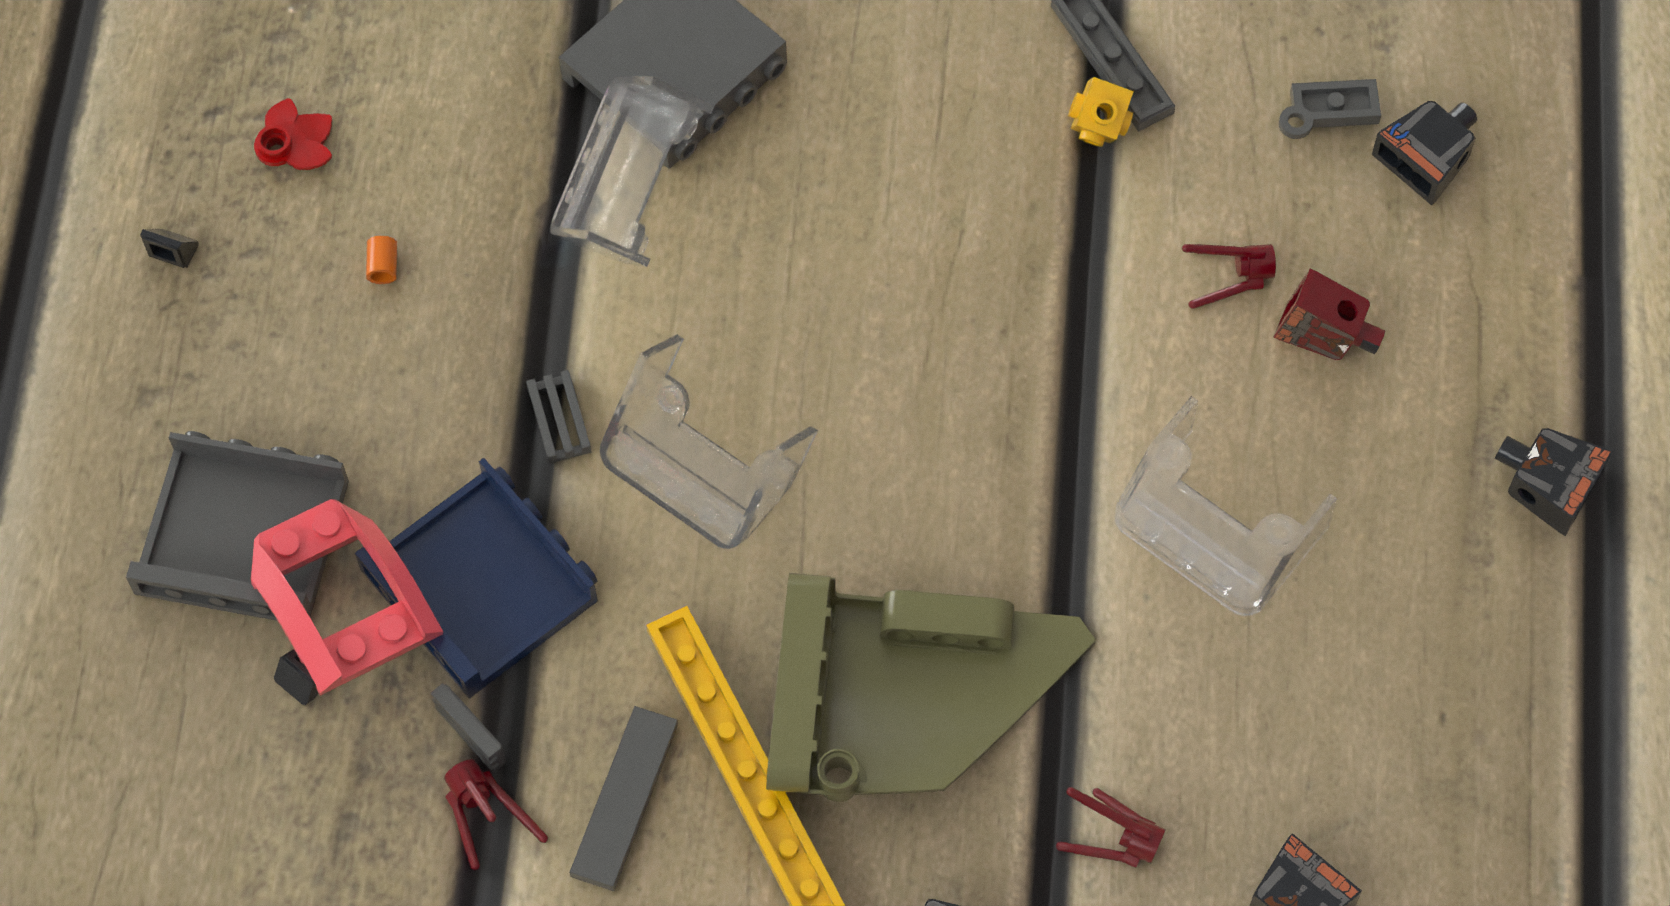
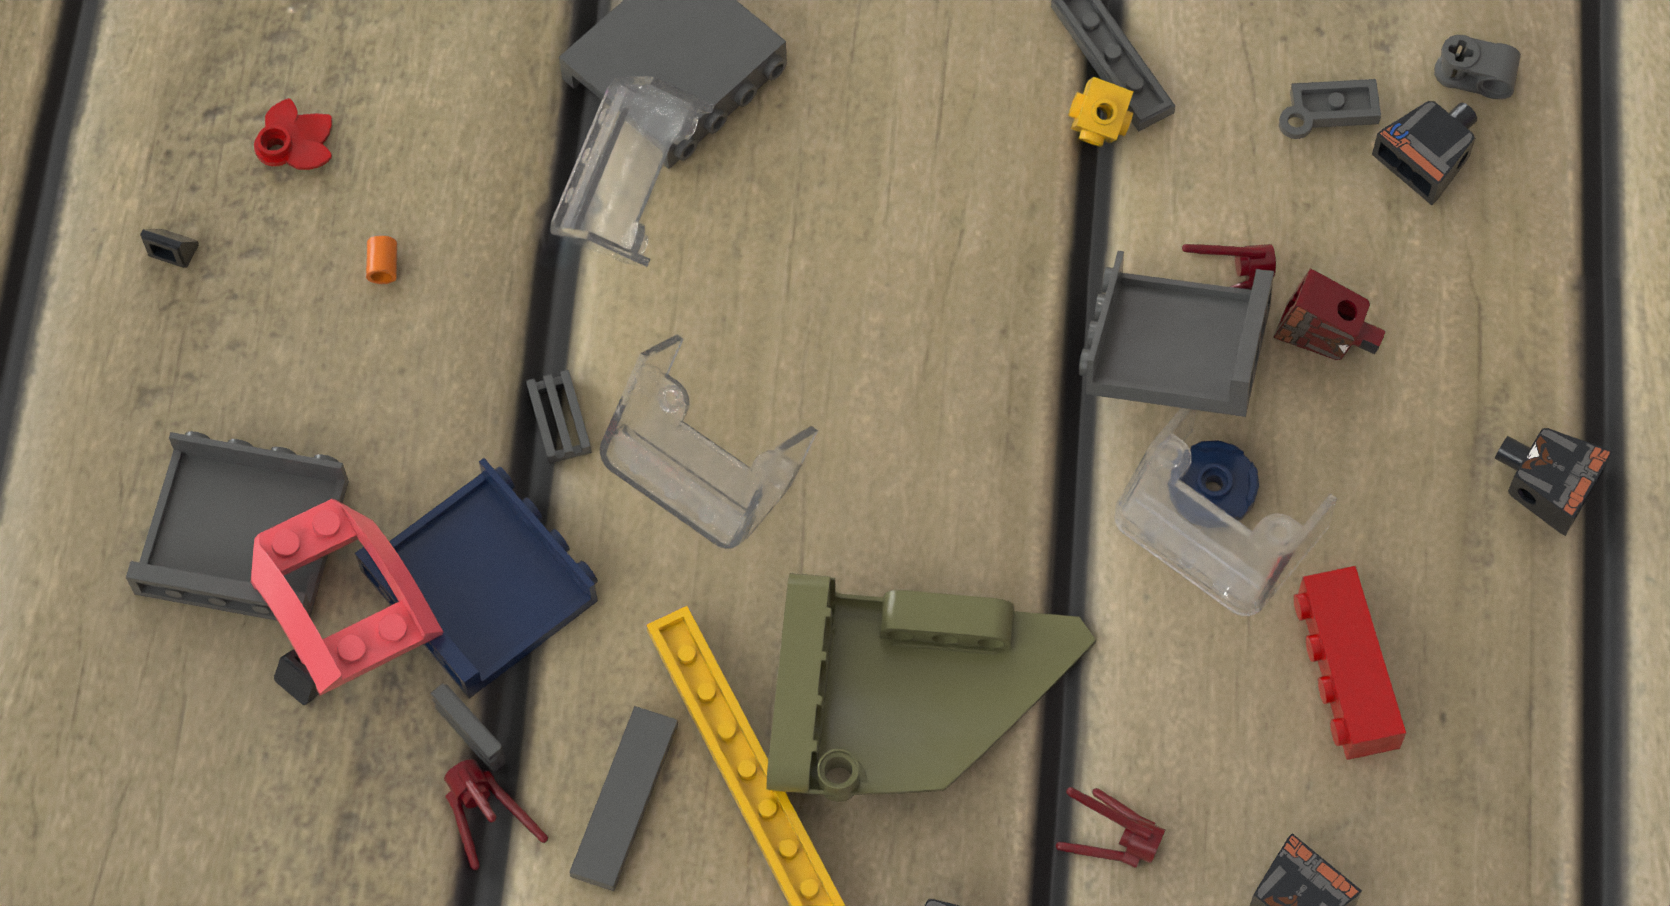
(1176, 341): none -> dark grey panel
(1230, 469): none -> dark blue plate
(1350, 663): none -> red brick
(1481, 66): none -> dark grey piece

